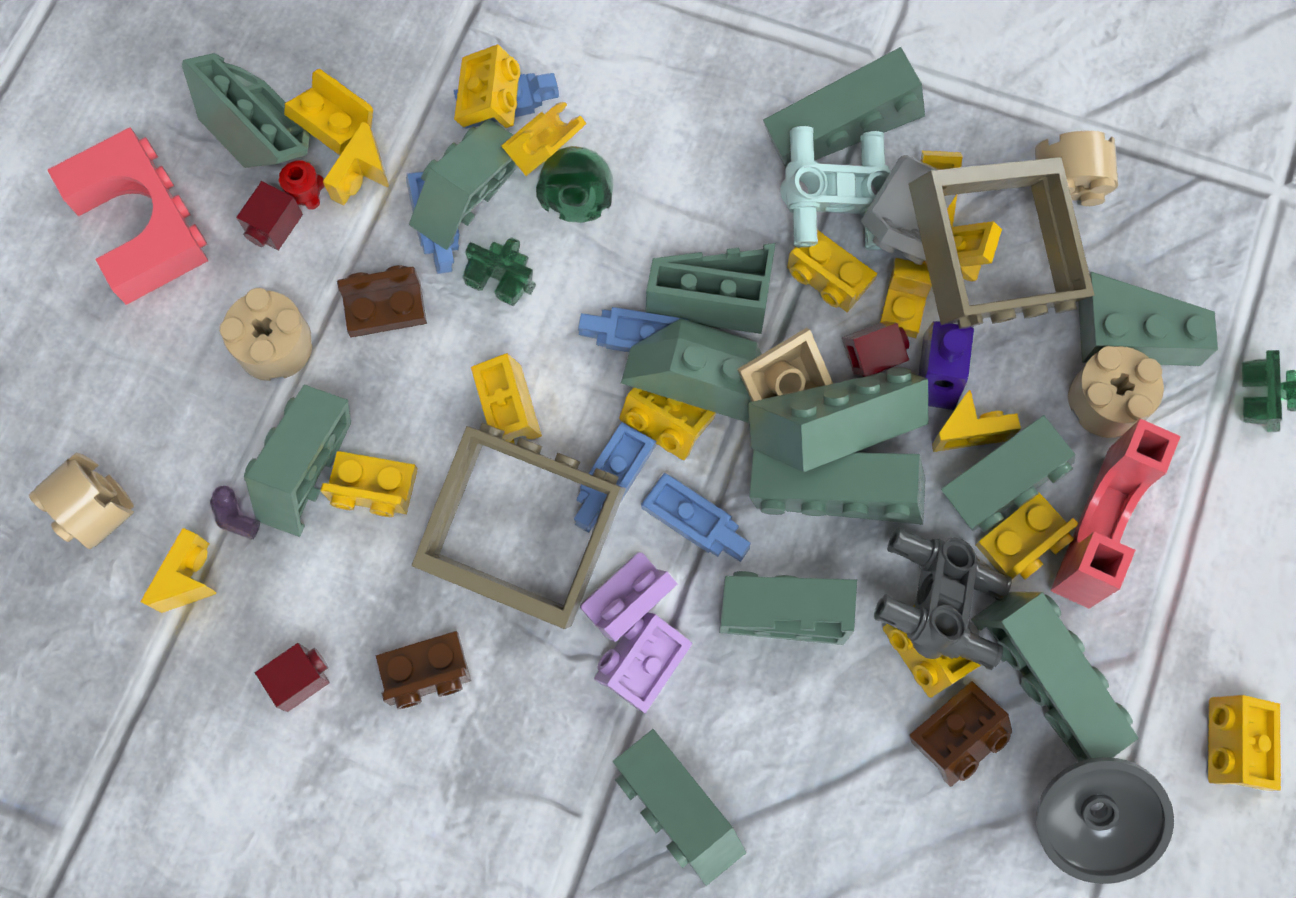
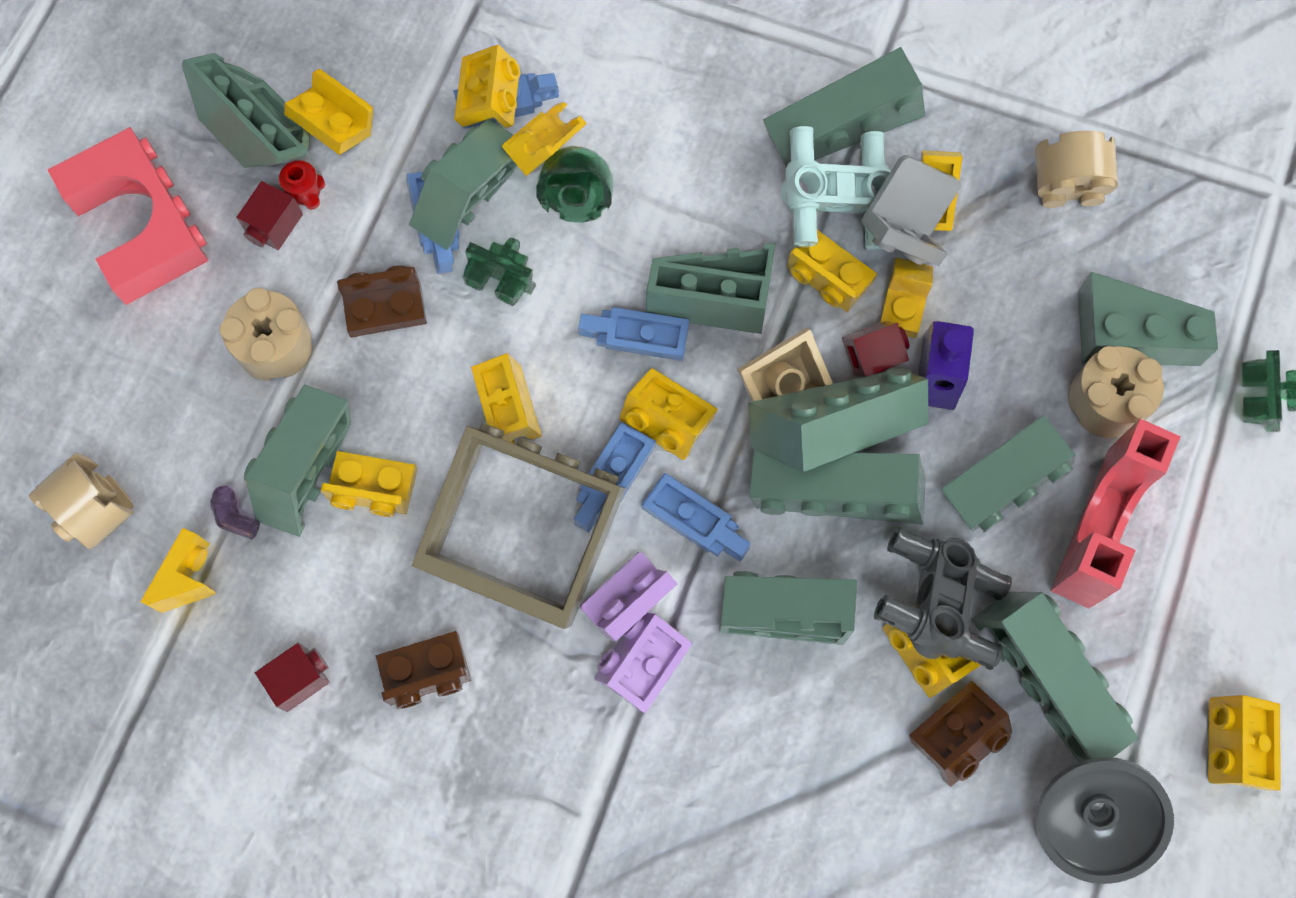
(357, 160): yellow slope -> none
(678, 807): sand green wedge -> none
(693, 367): sand green wedge -> none
(966, 430): yellow slope -> none
(975, 246): yellow slope -> none
(1025, 536): yellow bracket -> none
(1057, 226): dark tan window -> none

